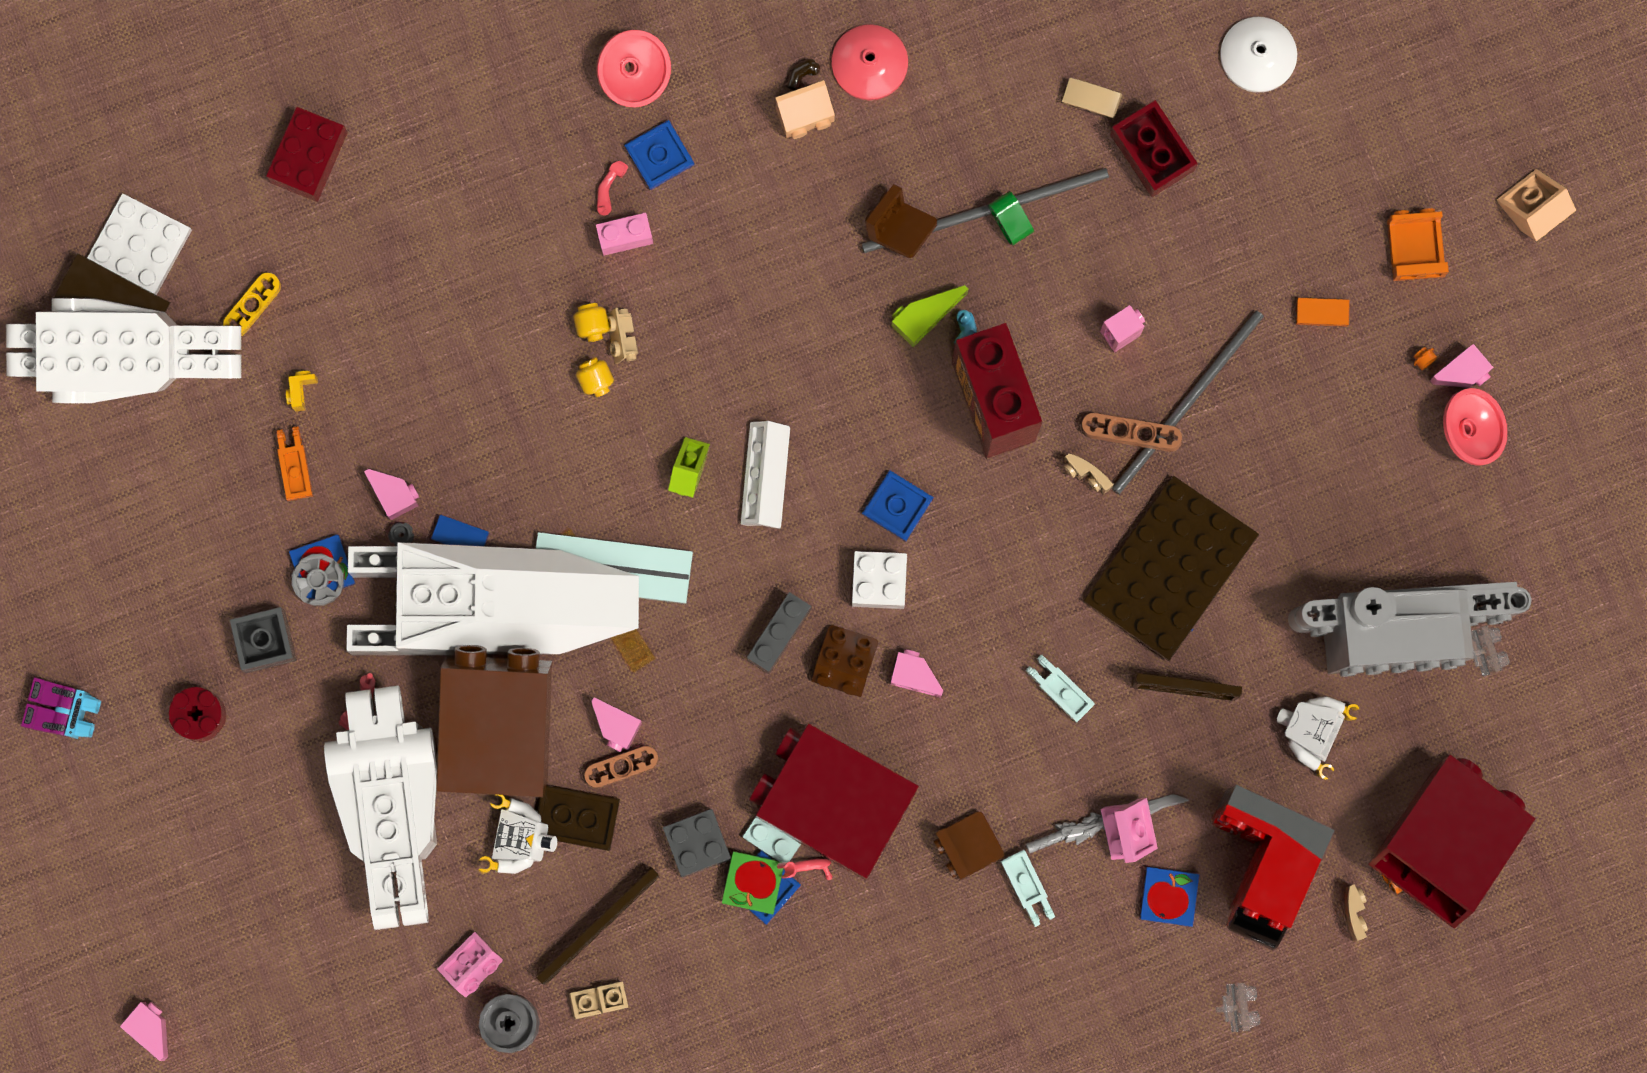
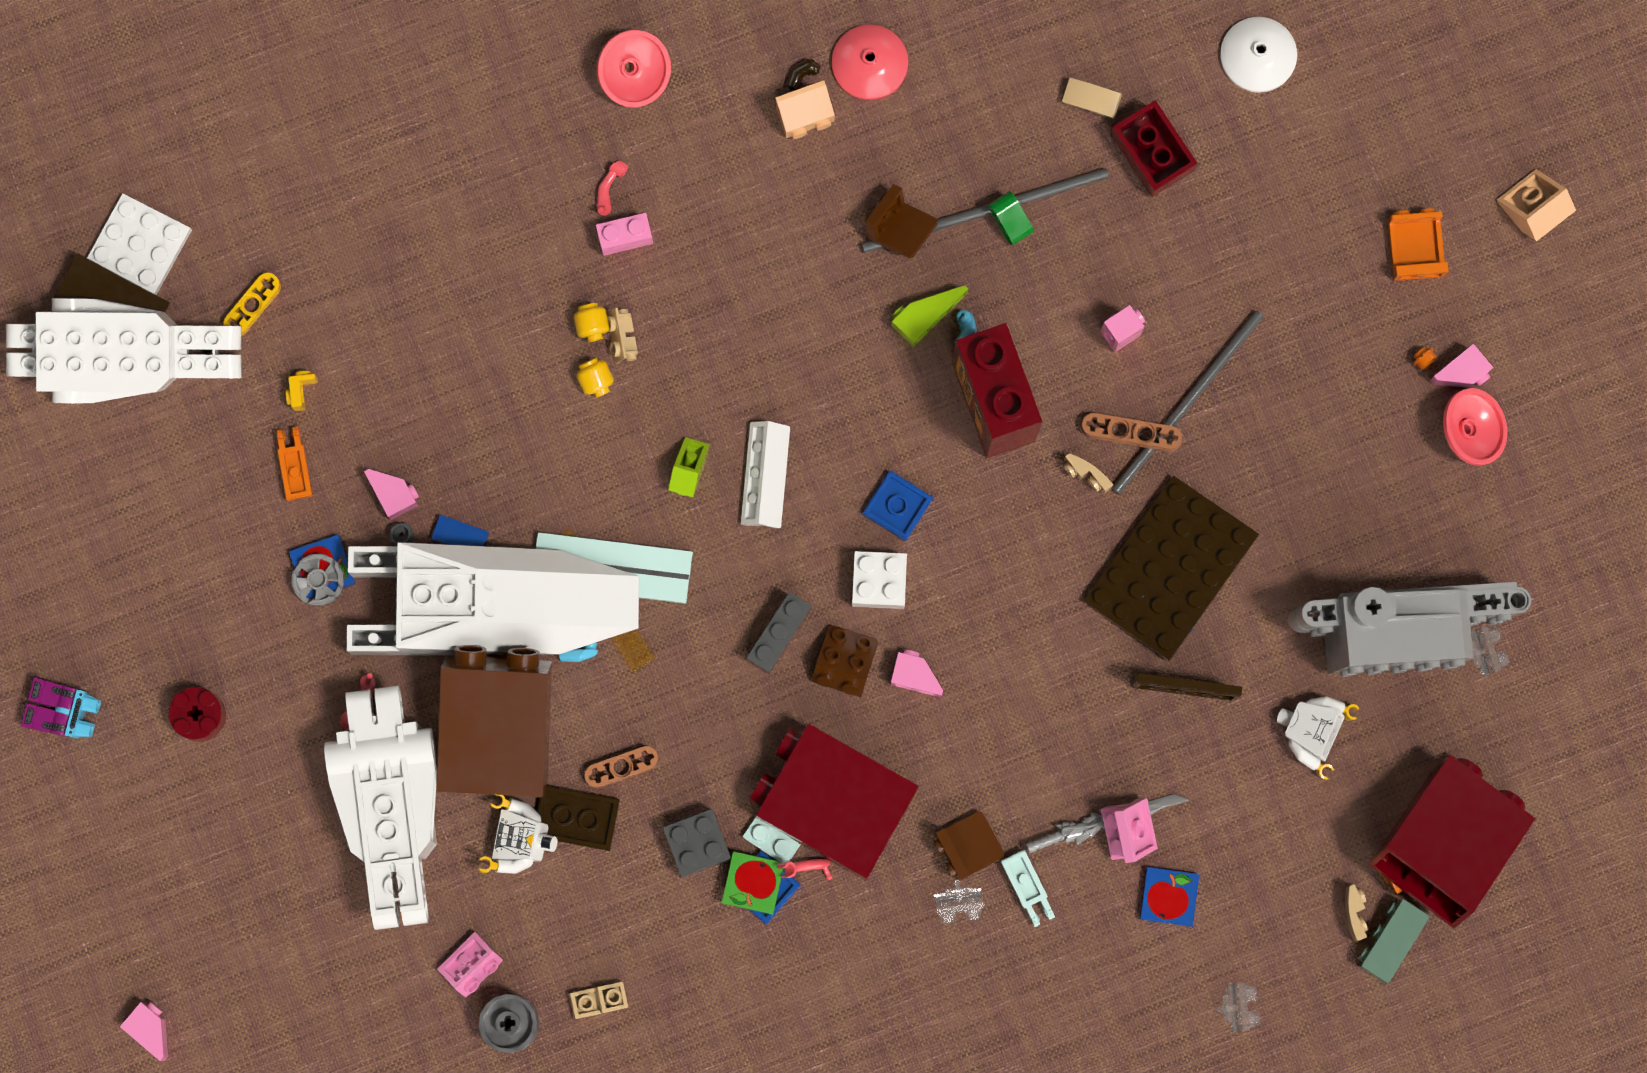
(263, 640): dark grey brick -> none
(307, 154): dark red brick -> none
(579, 654): none -> medium azure arm
(598, 927): dark brown tile -> none
(616, 725): bright pink slope -> none
(659, 155): blue tile -> none
(959, 900): none -> clear hips
(1062, 690): light aqua hinge -> none
(1281, 865): red piece -> none
(1322, 312): orange tile -> none
(1392, 940): none -> sand green brick

